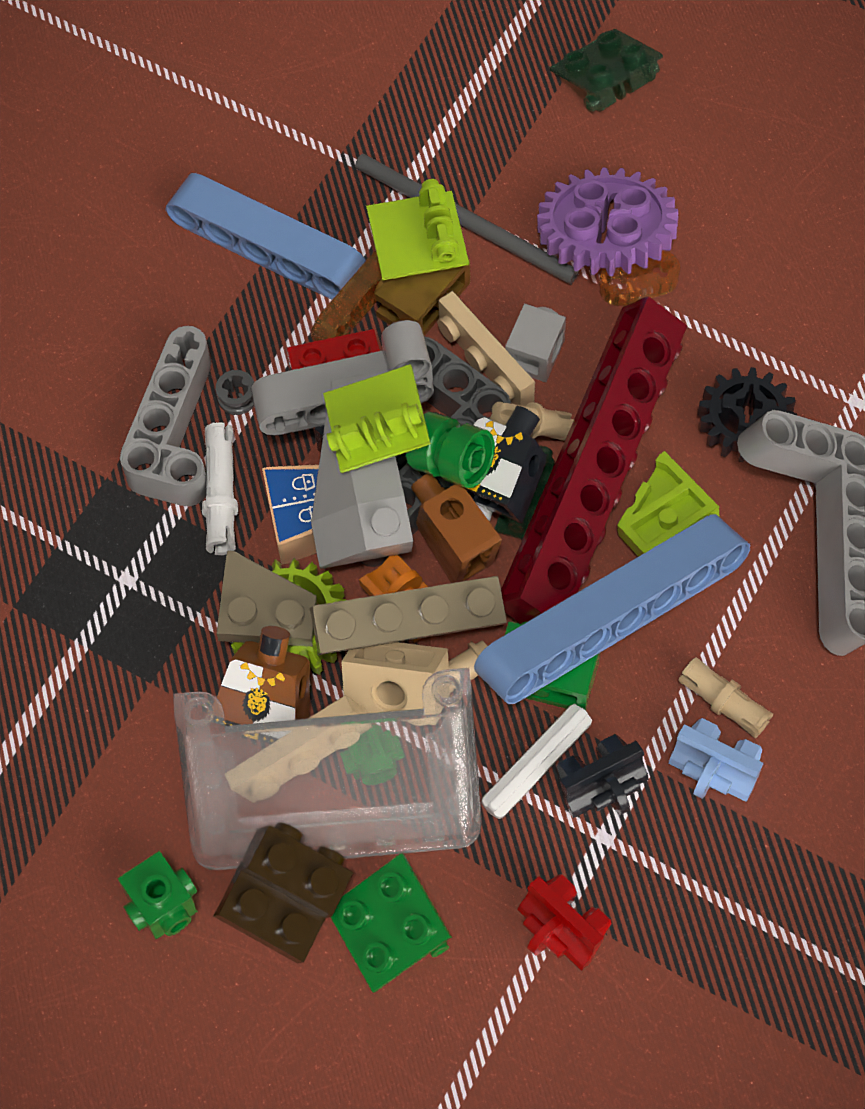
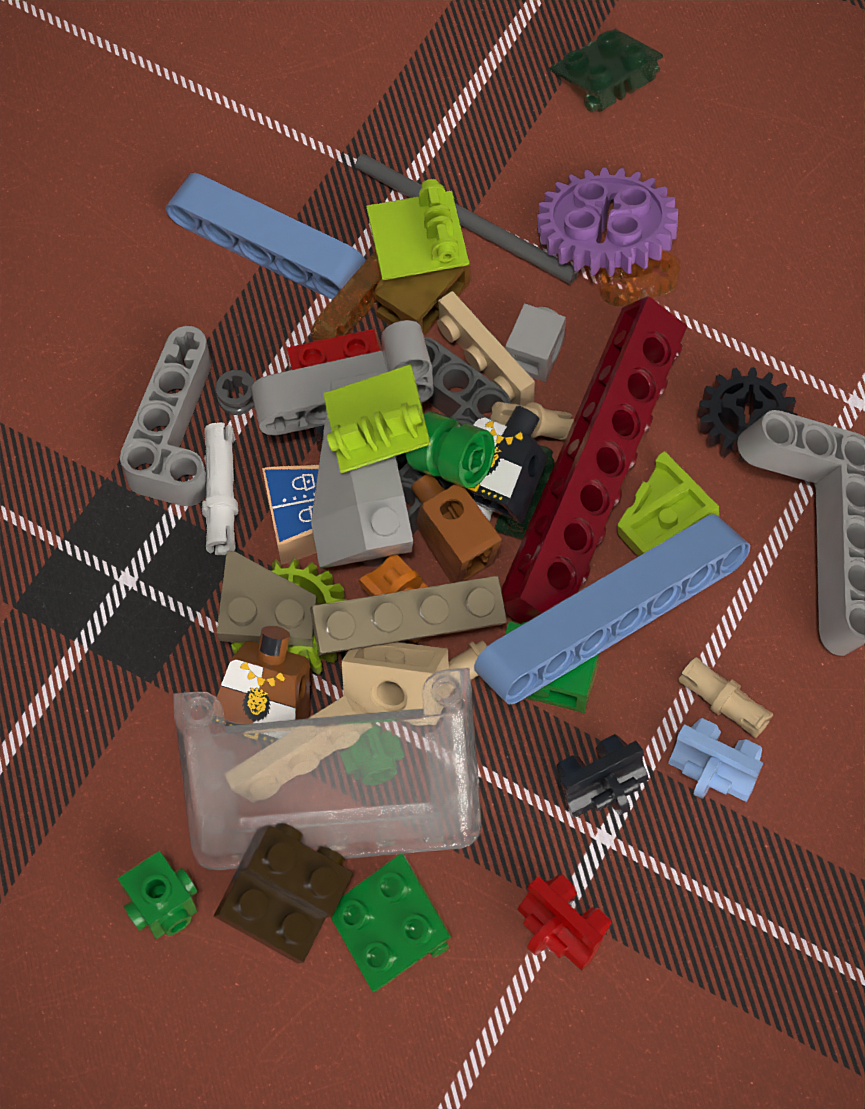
(536, 761): white axle -> none

